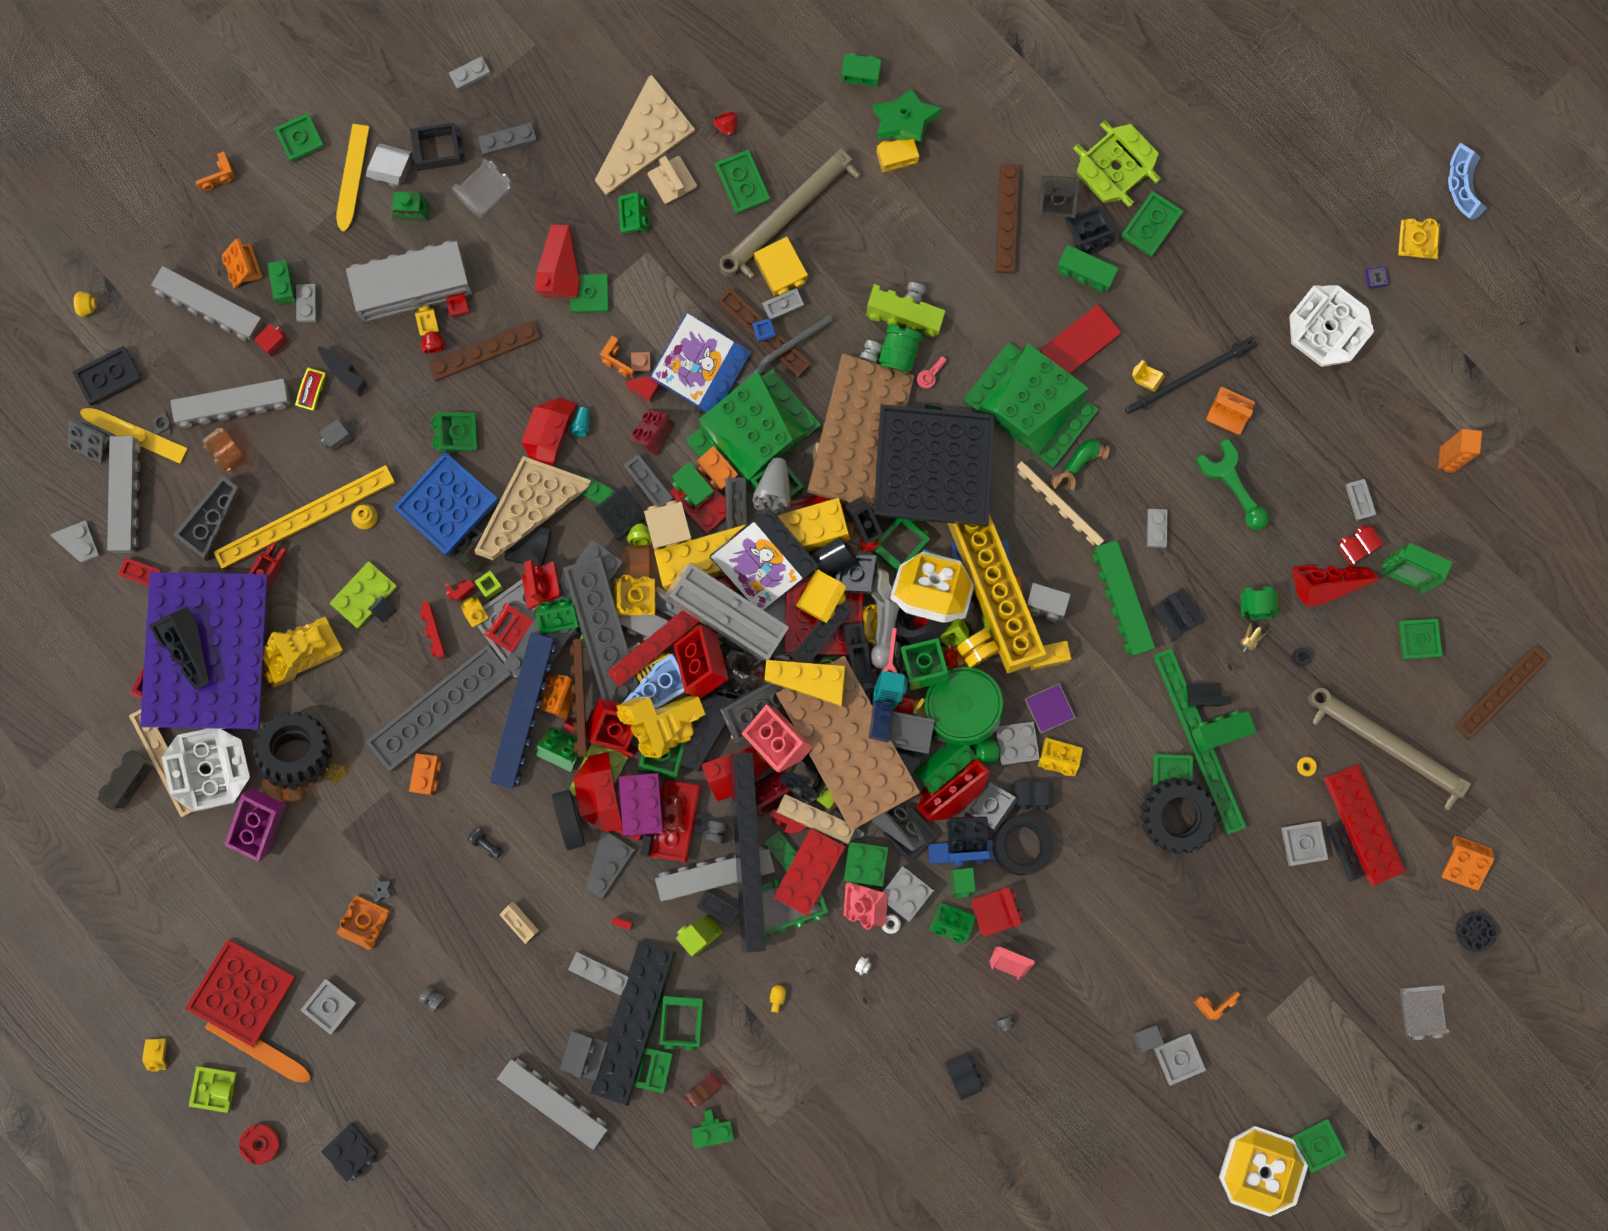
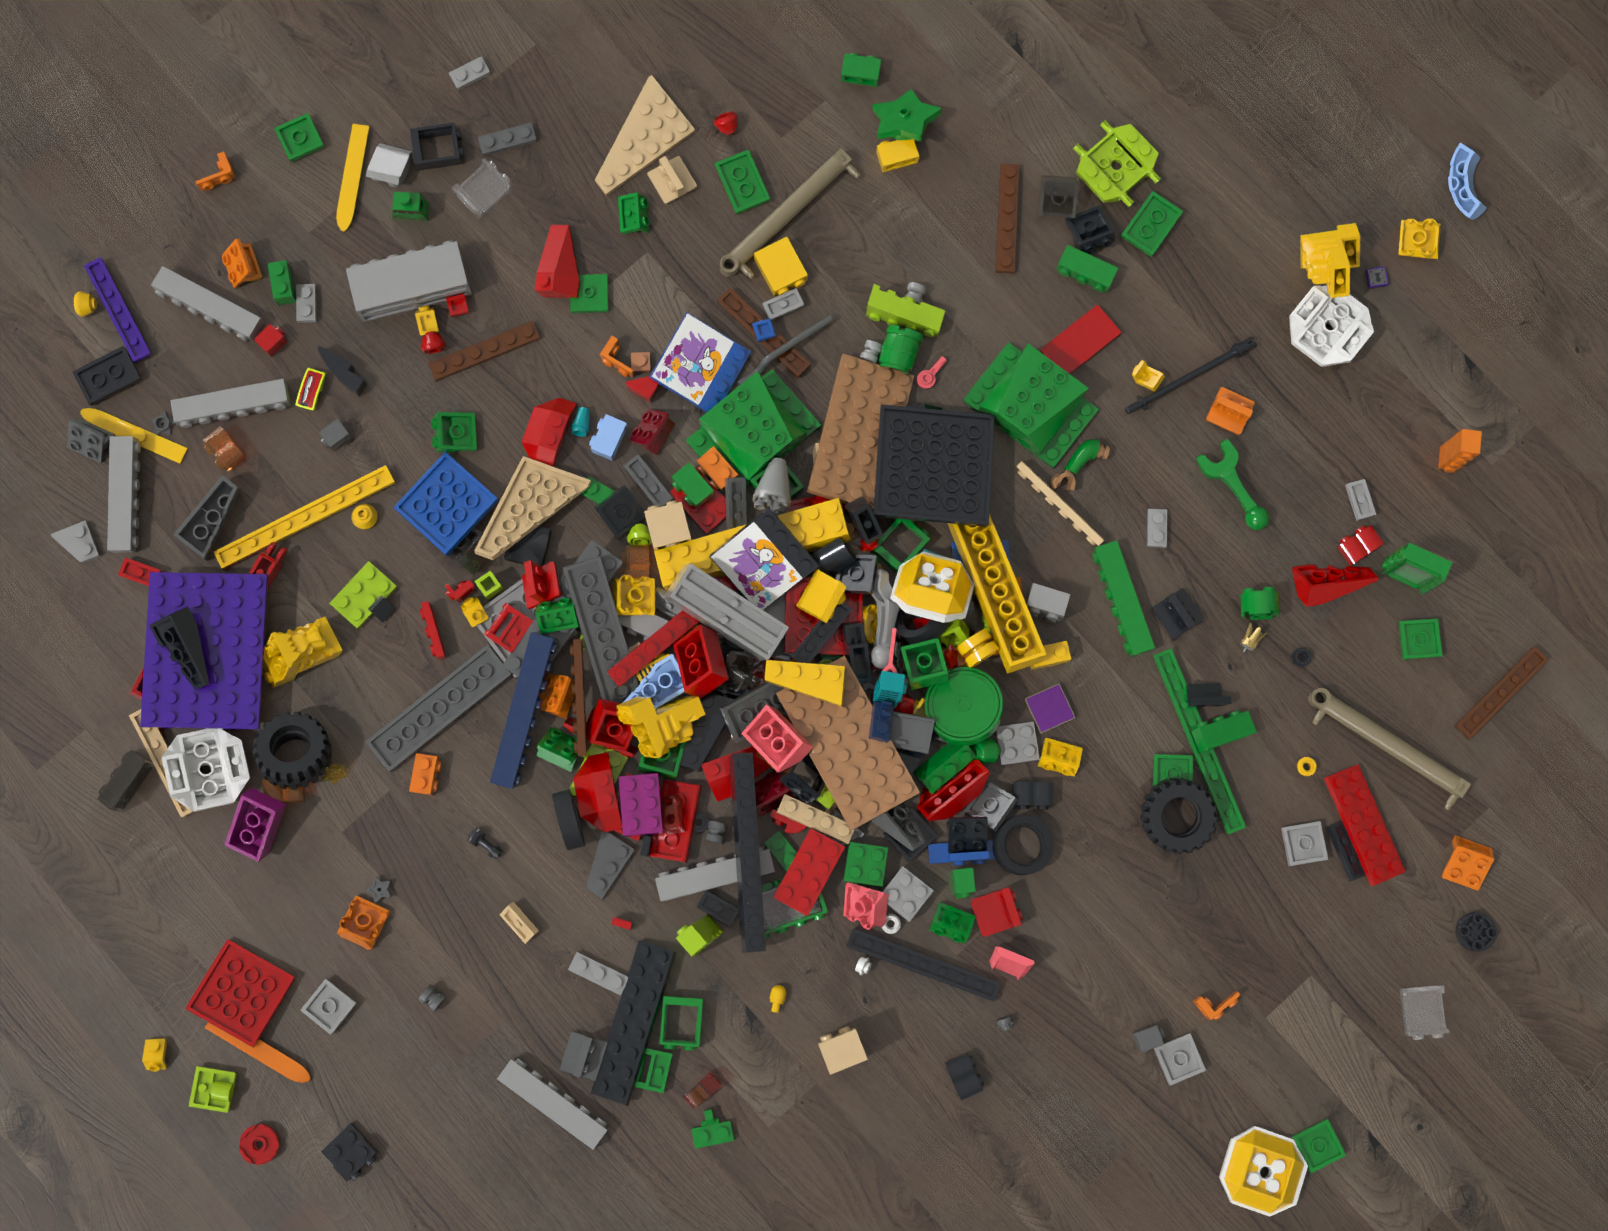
(117, 310): none -> dark purple plate
(608, 437): none -> light blue brick
(842, 1049): none -> tan piece
(923, 964): none -> black plate
(1330, 256): none -> yellow brick

